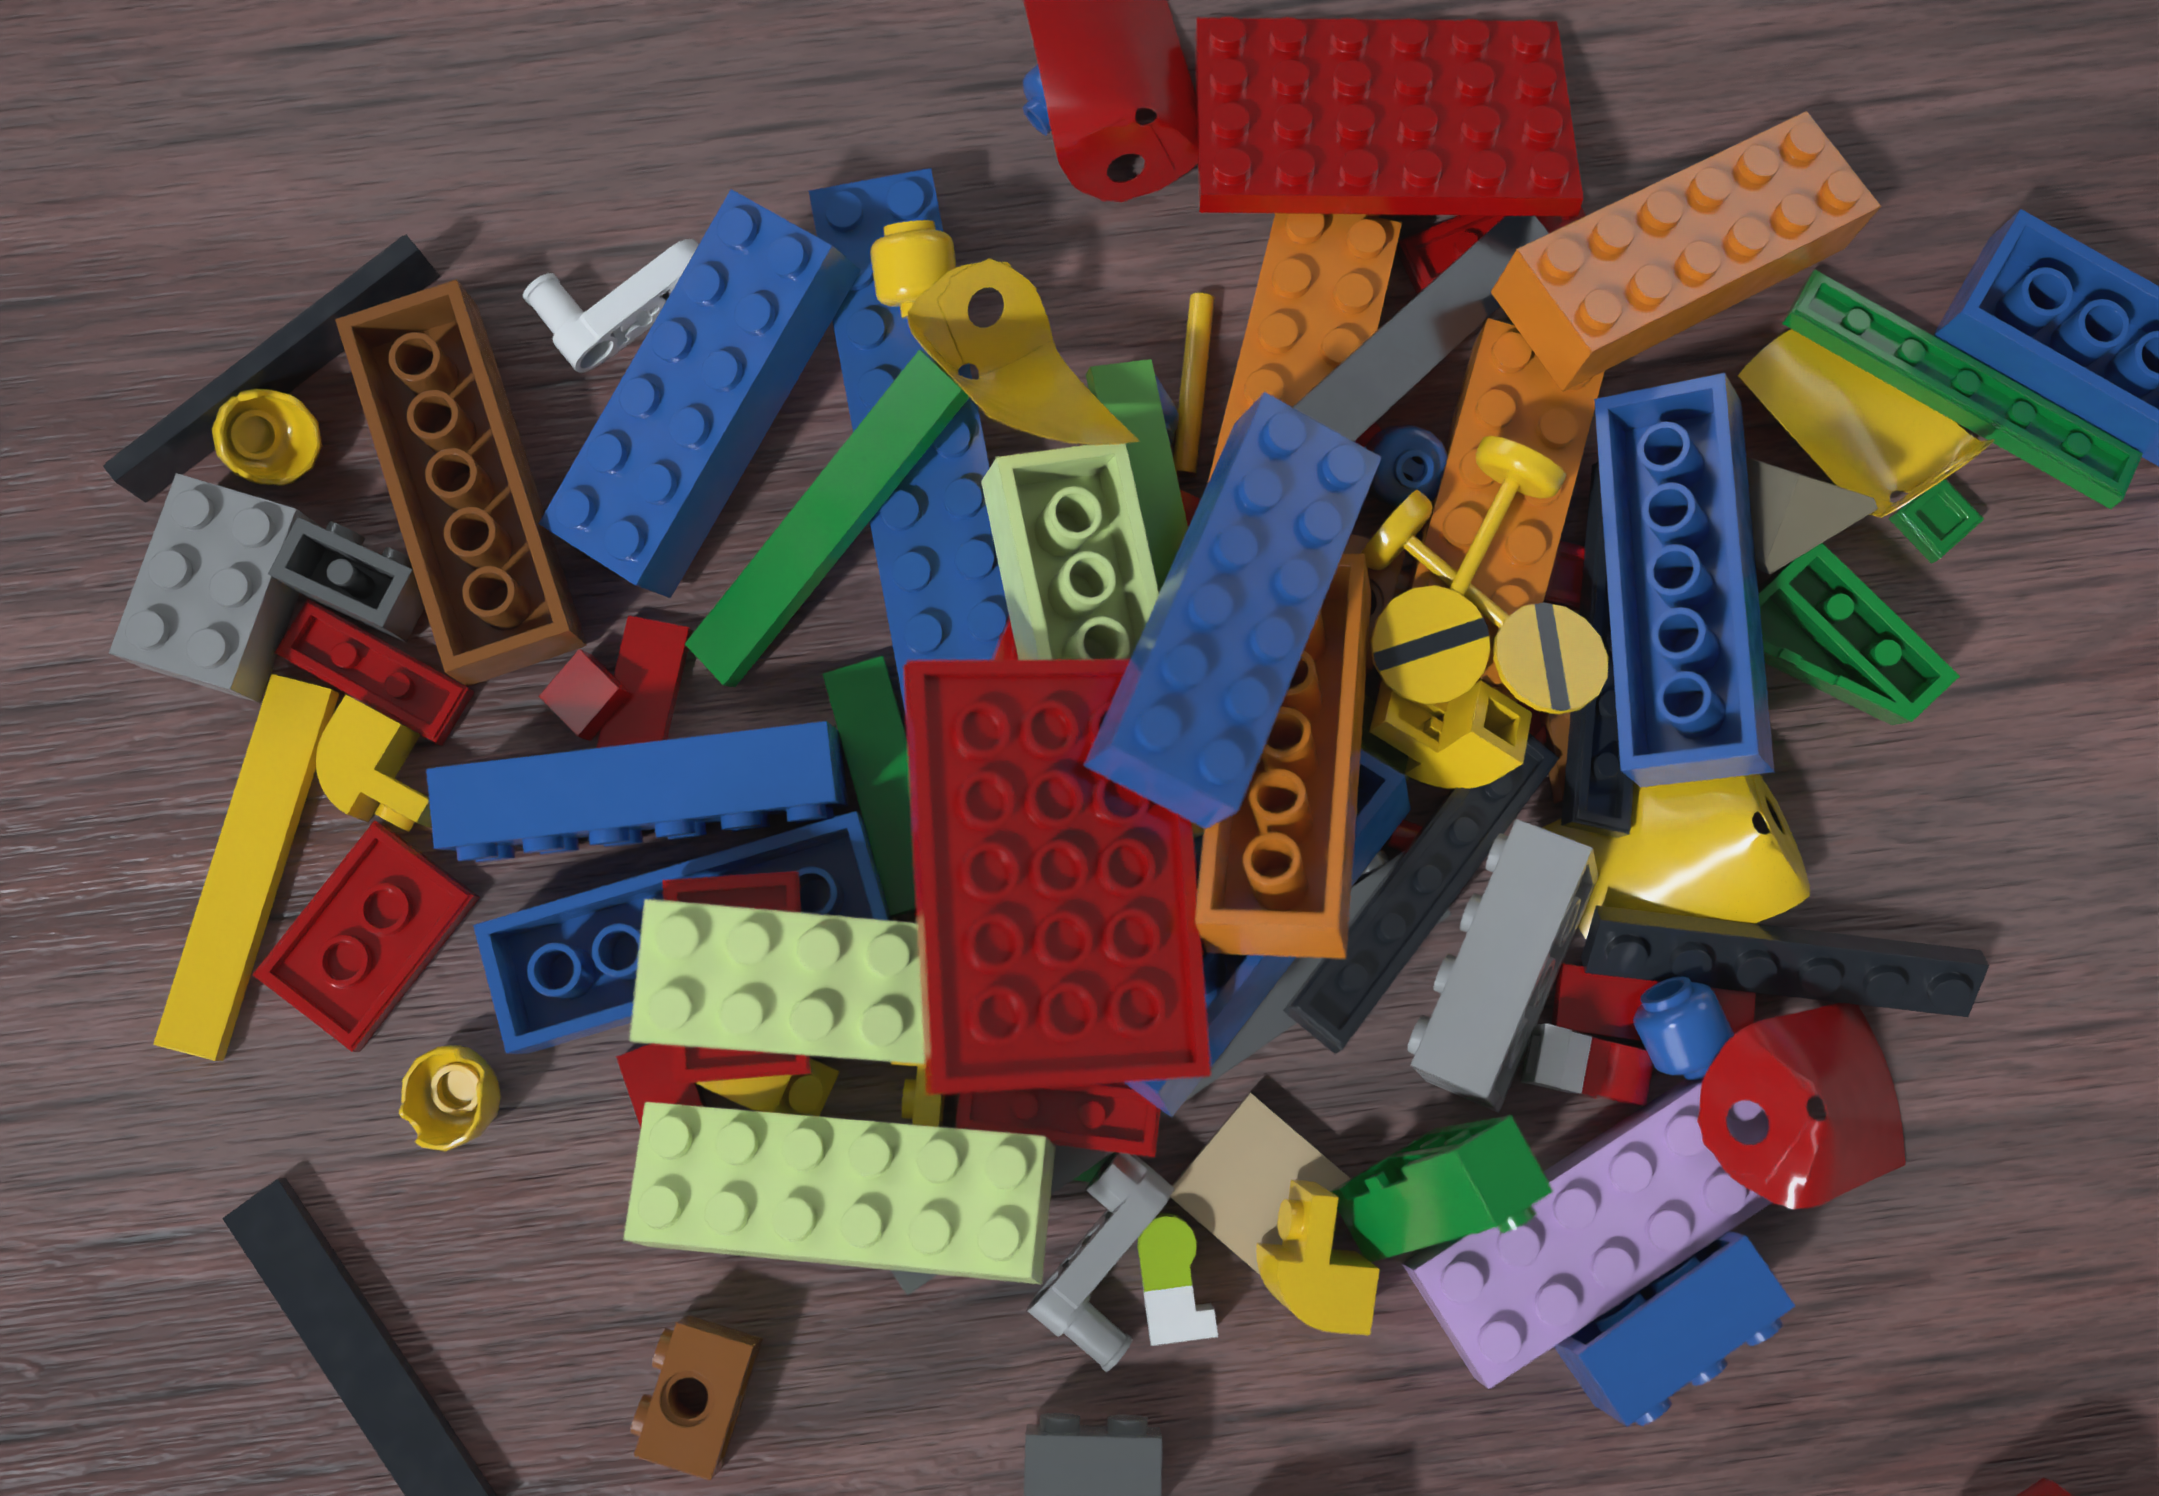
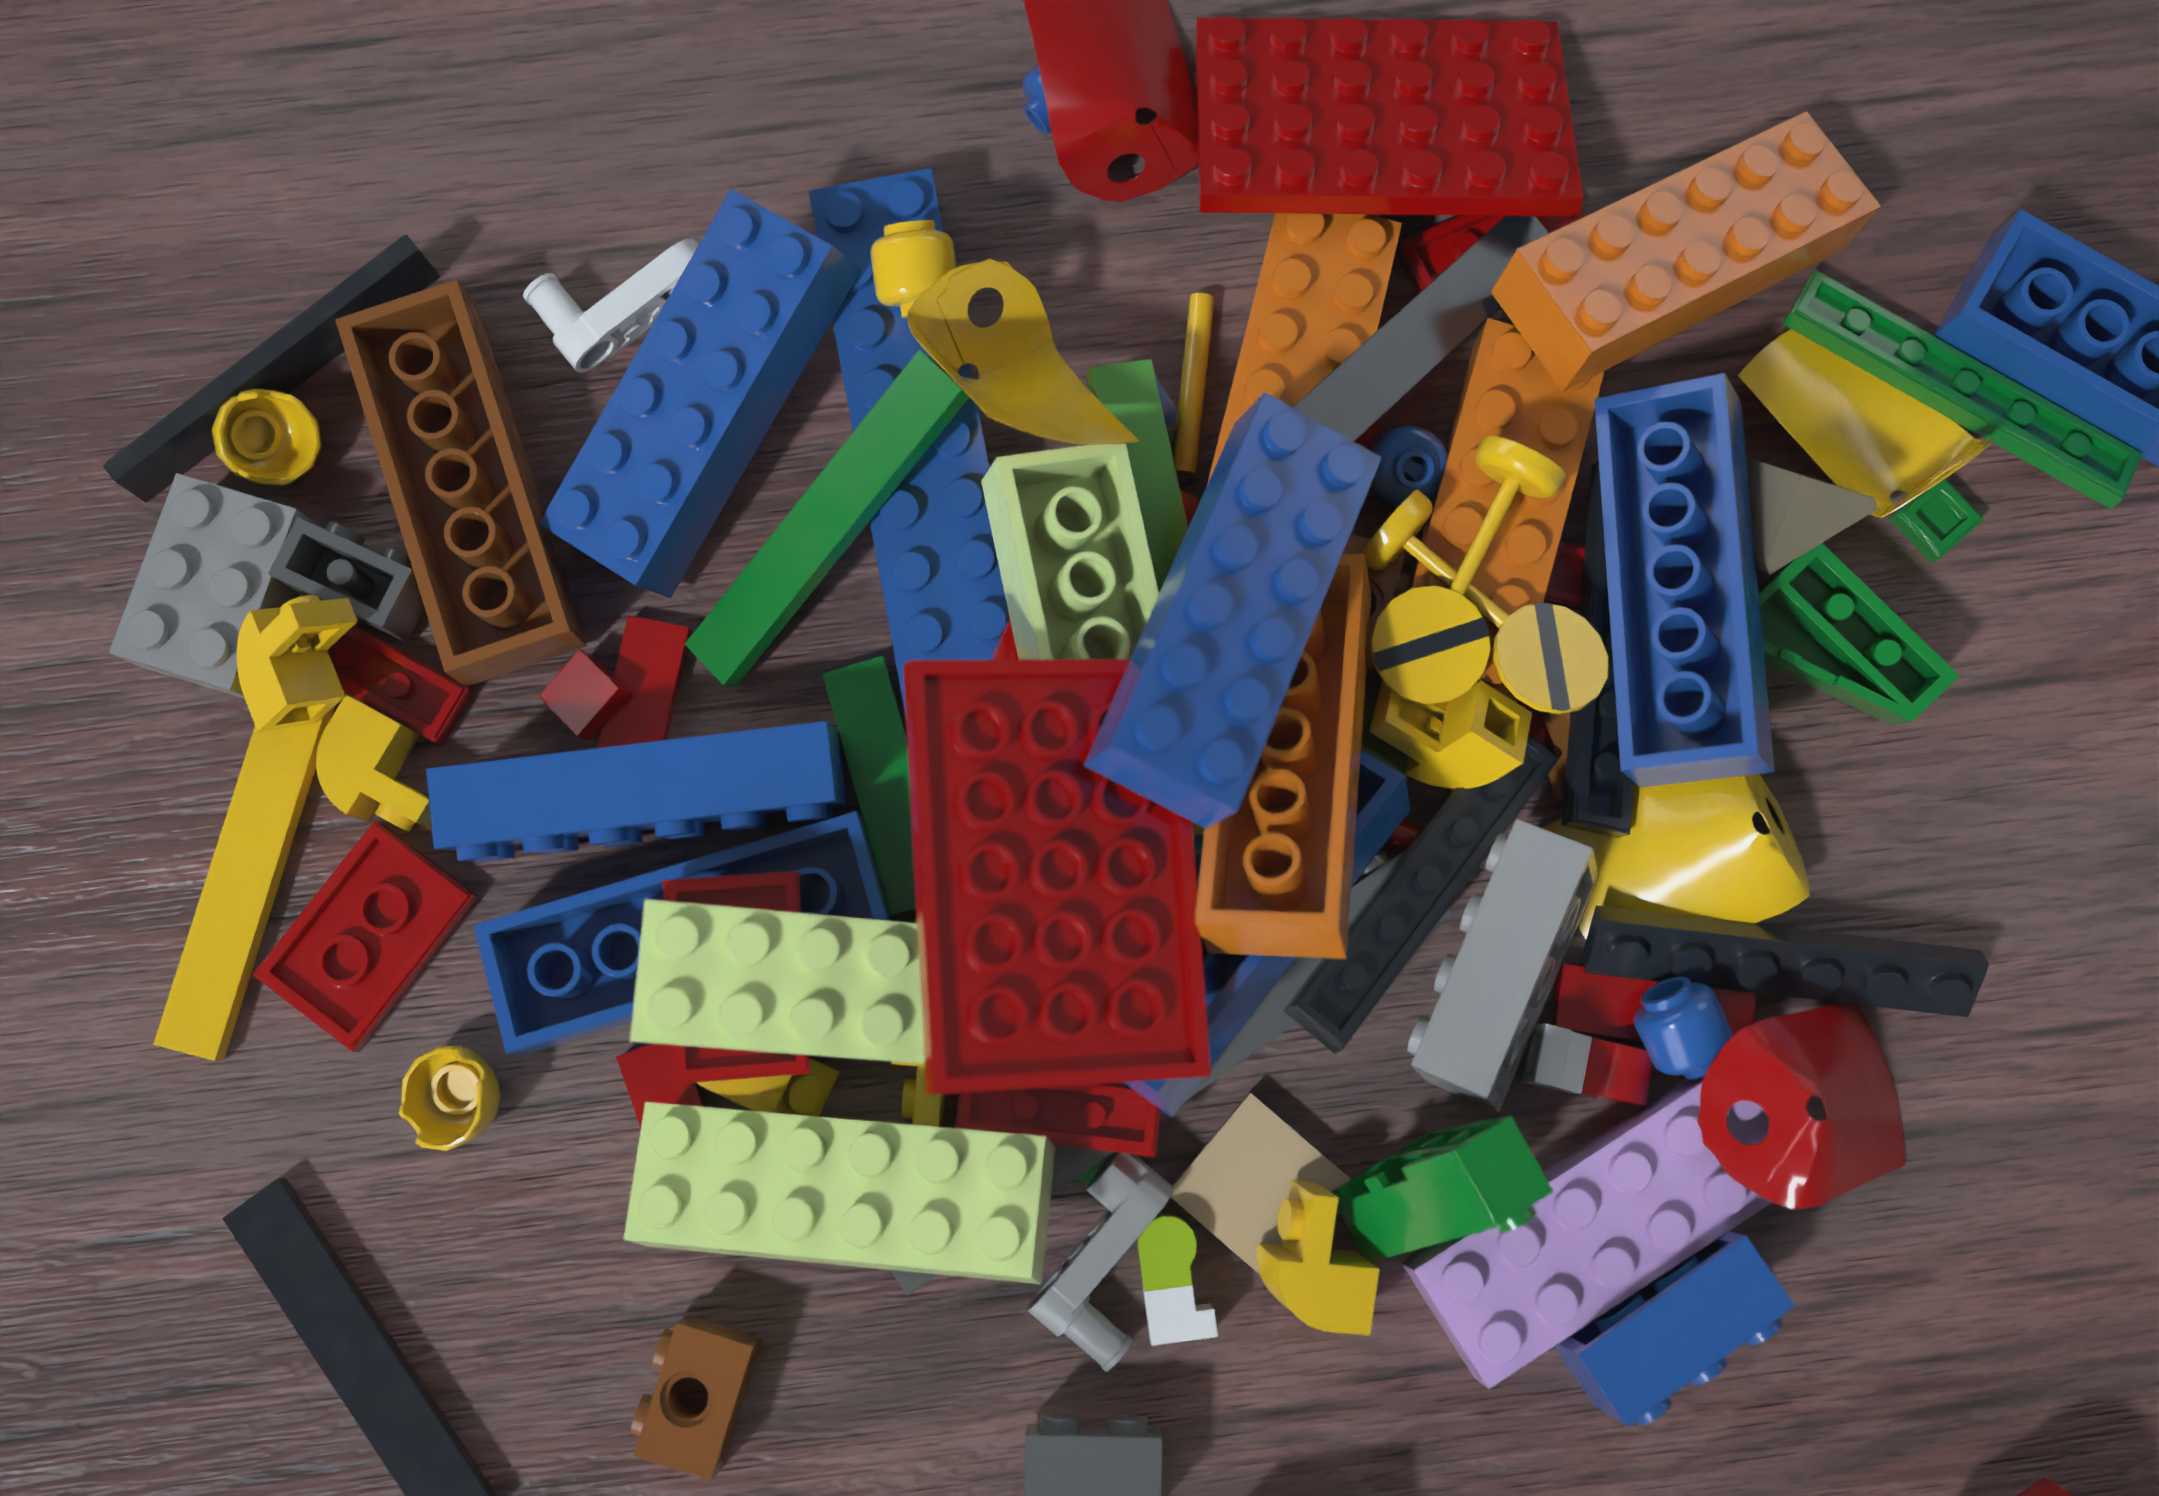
(287, 662): none -> yellow brick

